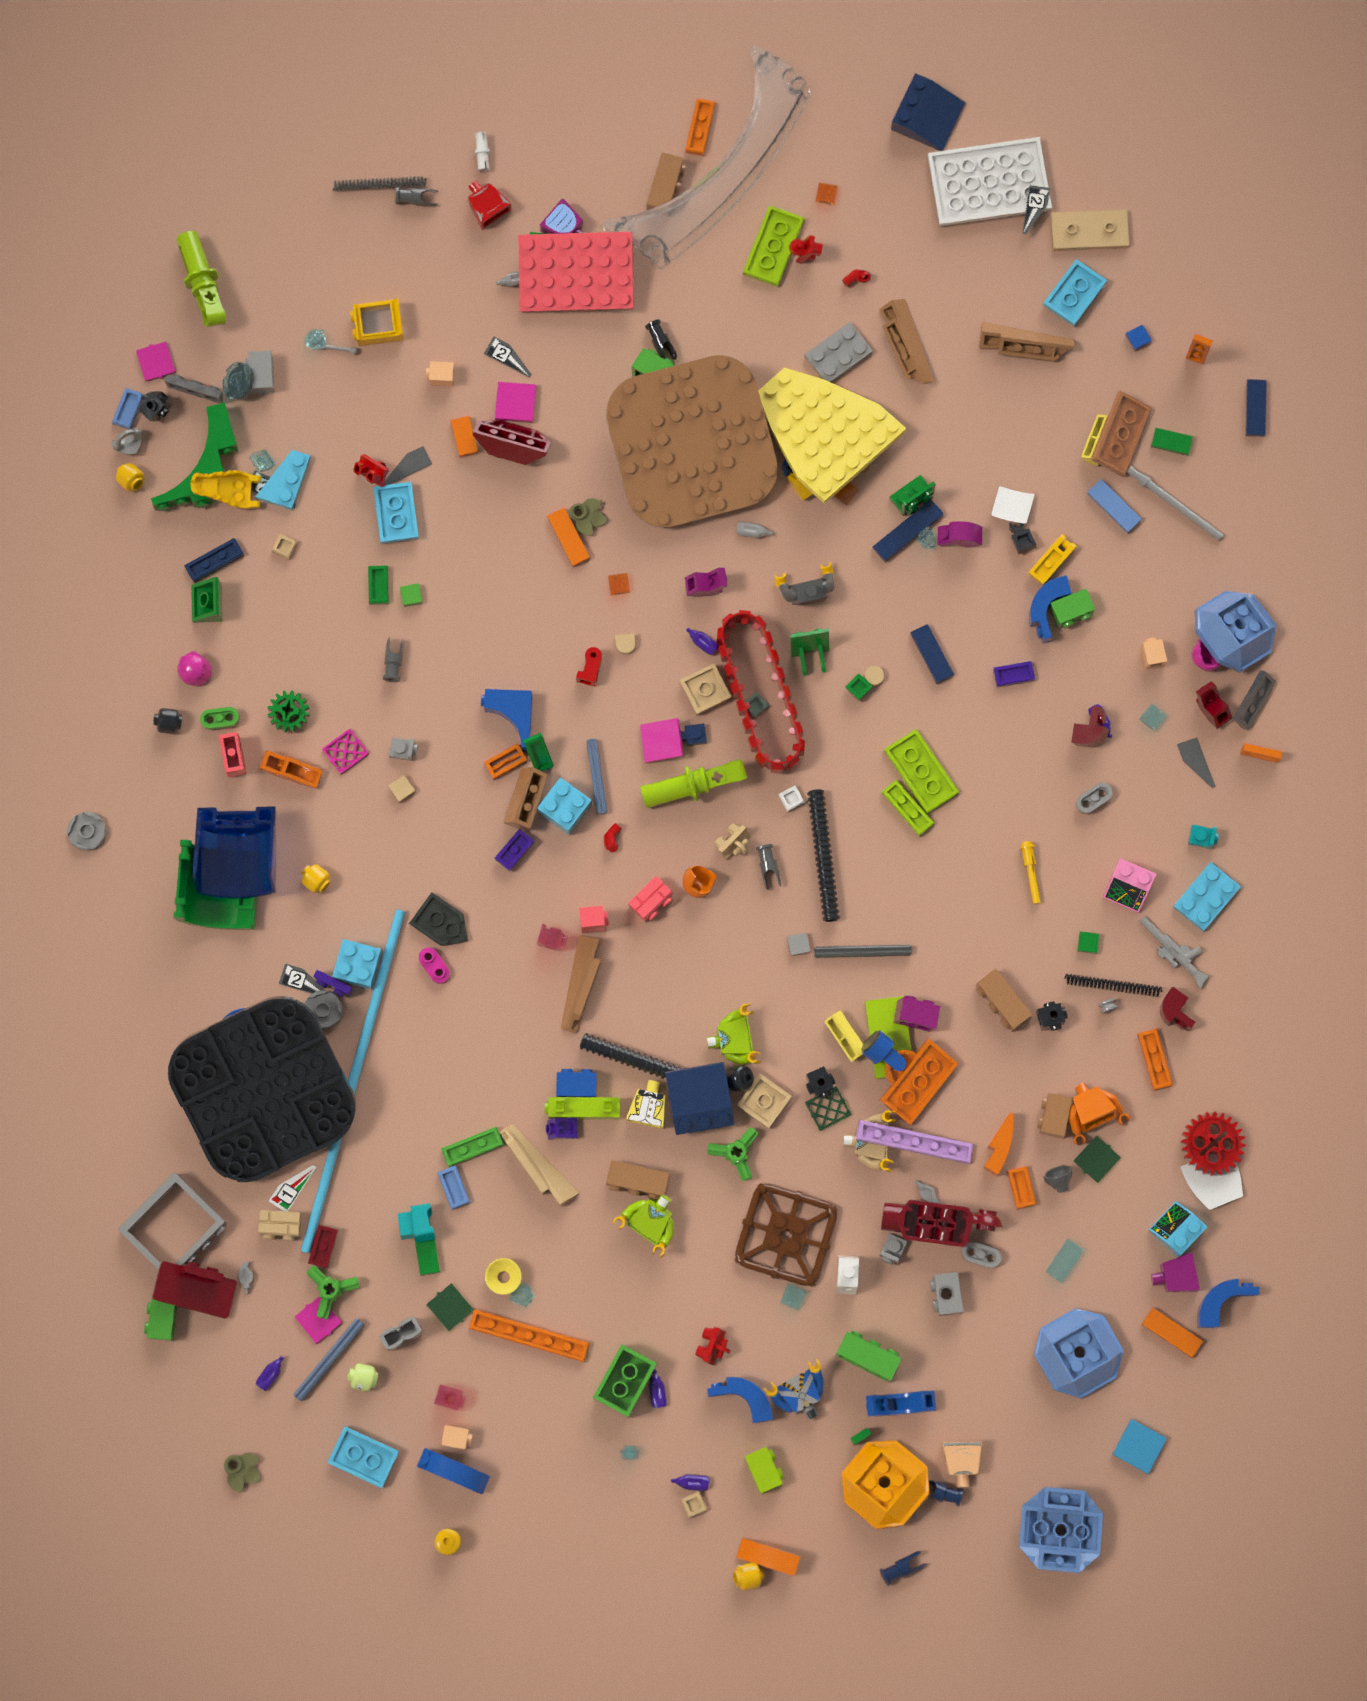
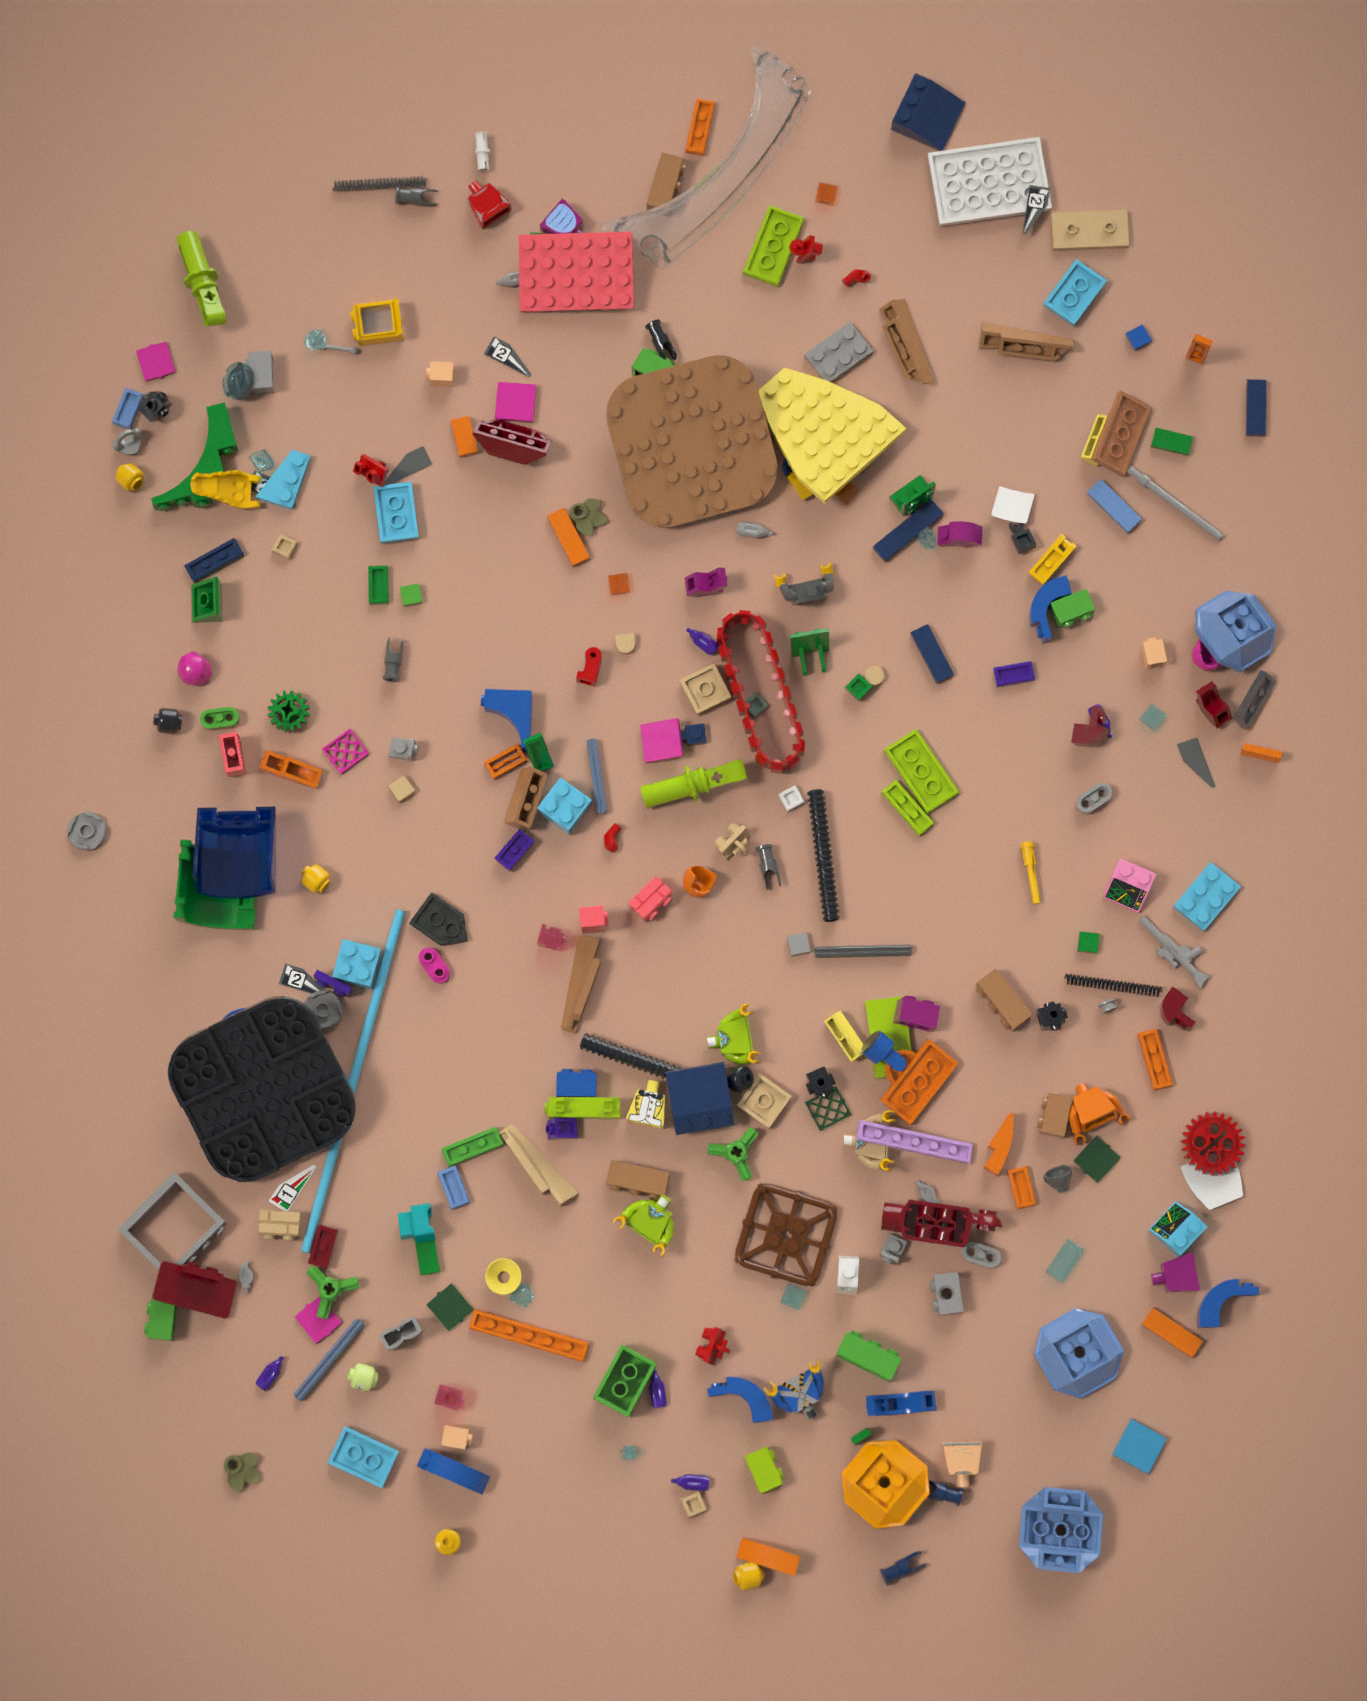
(194, 388): flat silver plate -> none
(1203, 836): teal bracket -> none

